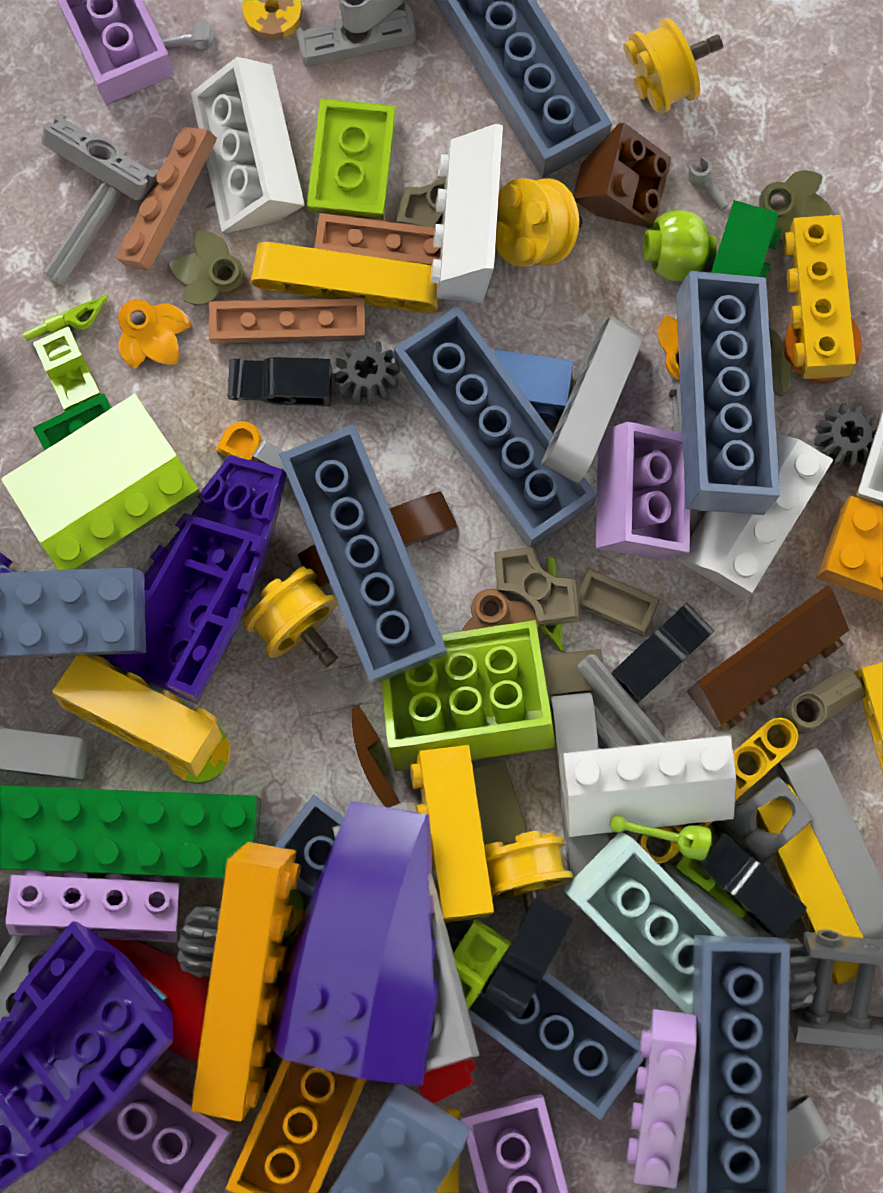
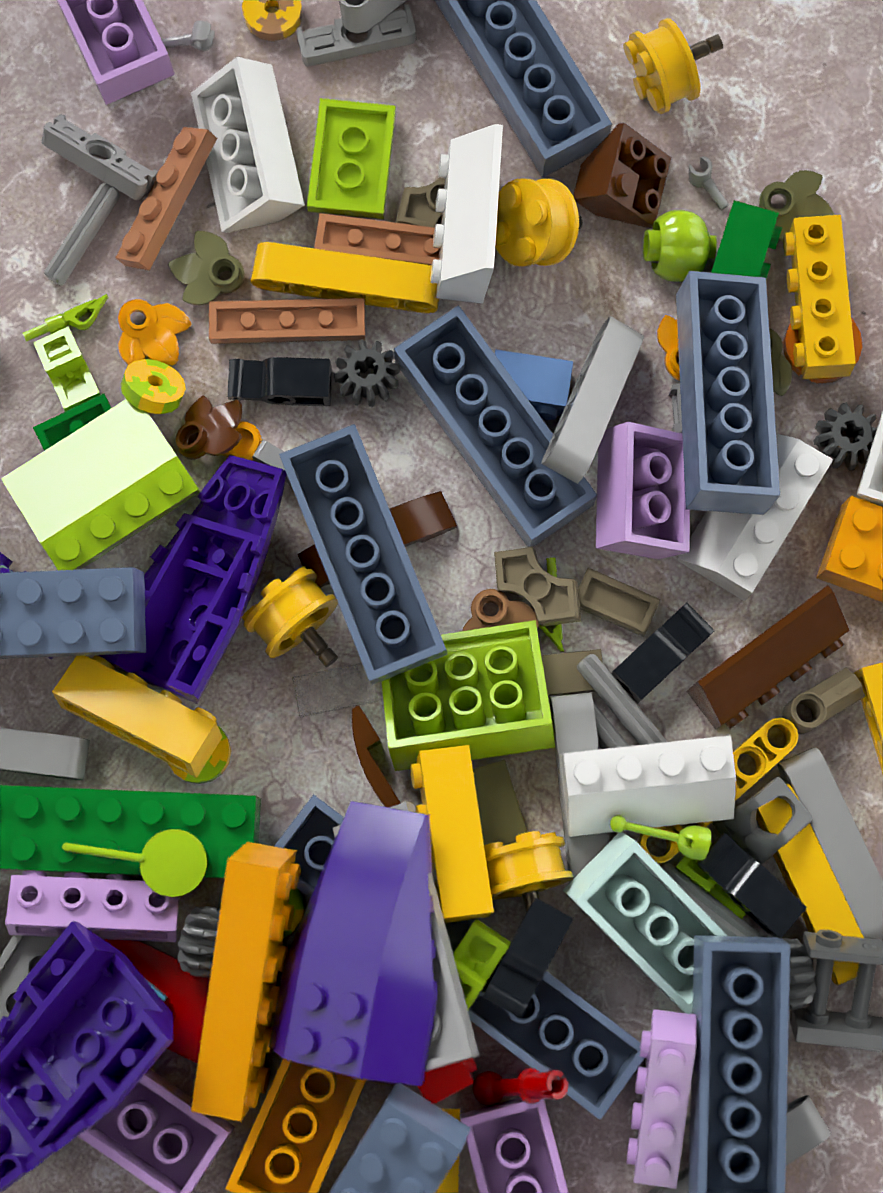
(152, 386): none -> piece
(170, 862): none -> lime piece
(209, 429): none -> reddish brown plate
(530, 1086): none -> red pin

